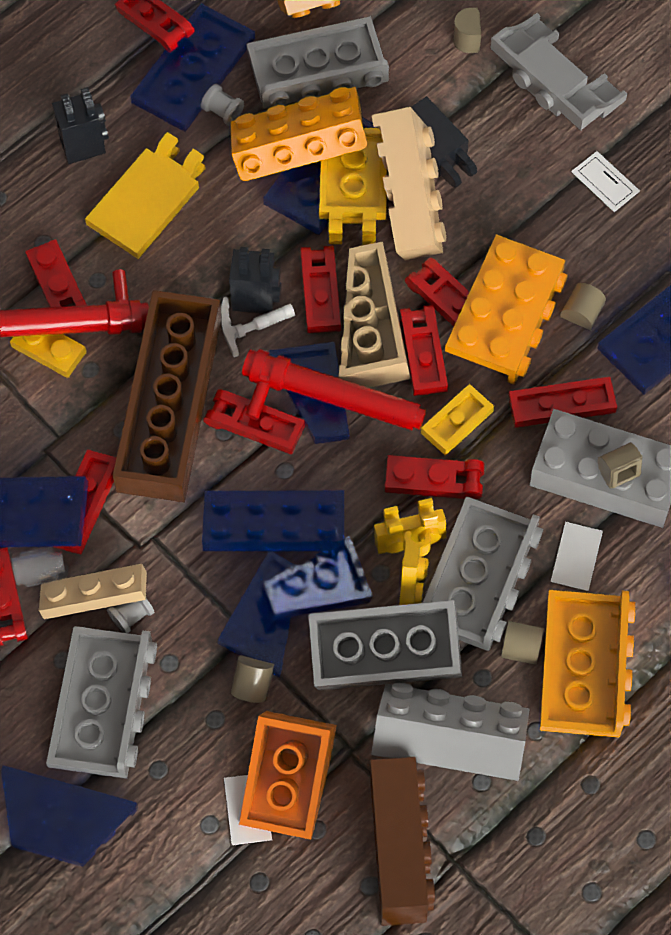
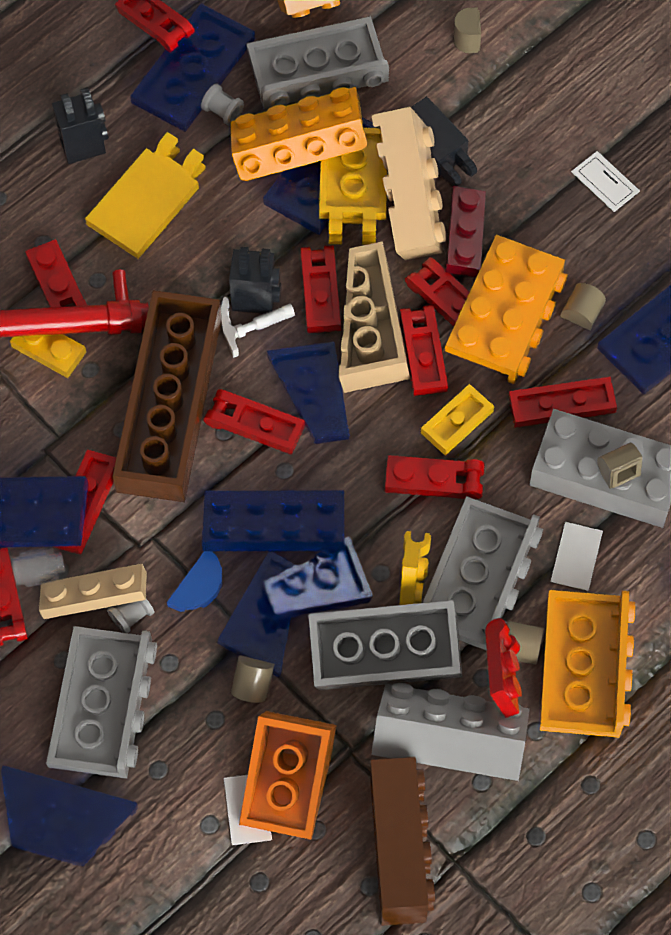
(199, 585): none -> blue tile
(283, 374): red cylinder -> none
(390, 533): yellow plate -> none
(465, 231): none -> dark red plate
(503, 666): none -> red plate
(552, 76): light grey bracket -> none

